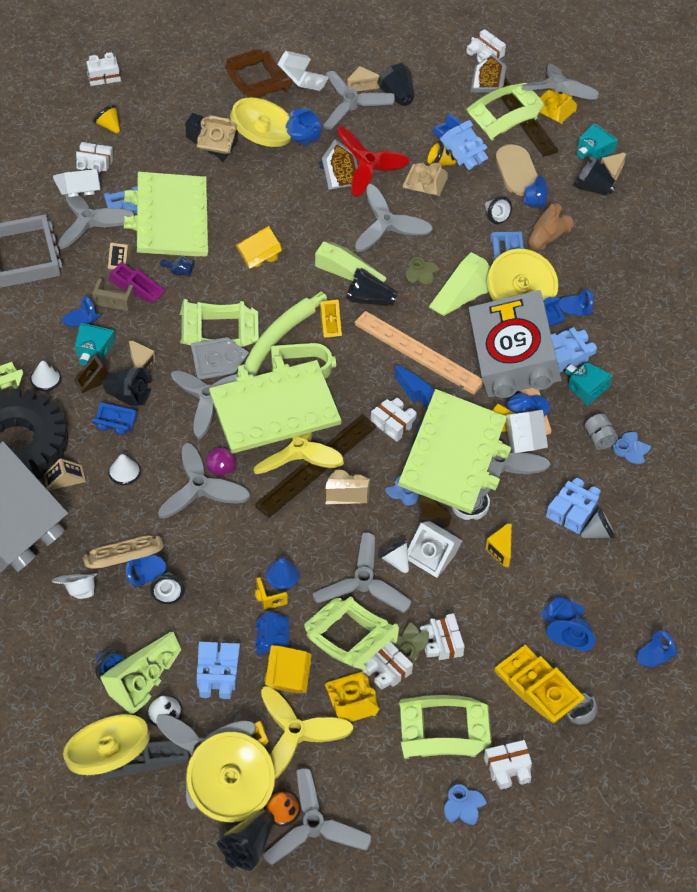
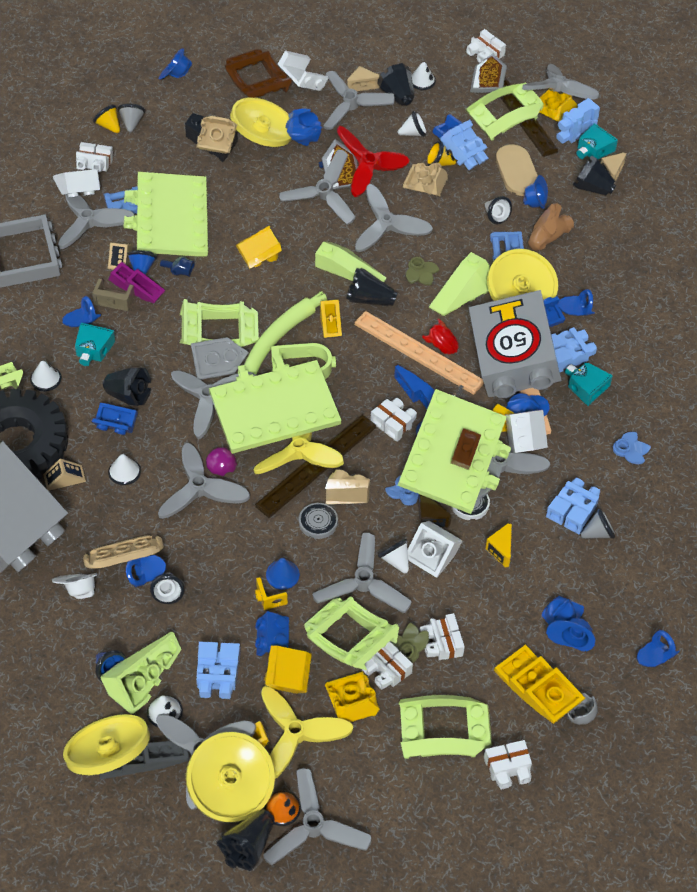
(91, 375): dark brown slope -> none
(103, 67): white hips -> none
(131, 115): none -> light grey hat
(141, 260): none -> blue hat
(141, 355): tan slope -> none
(178, 66): none -> blue piece
(318, 520): none -> tile
(330, 178): none -> light grey piece
(413, 126): none -> white hat
(423, 78): none -> white hat
(442, 338): none -> red piece
(465, 807): medium blue plate -> none
(466, 449): none -> reddish brown plate
(577, 121): none -> light blue hips
(601, 431): light grey wheel -> none

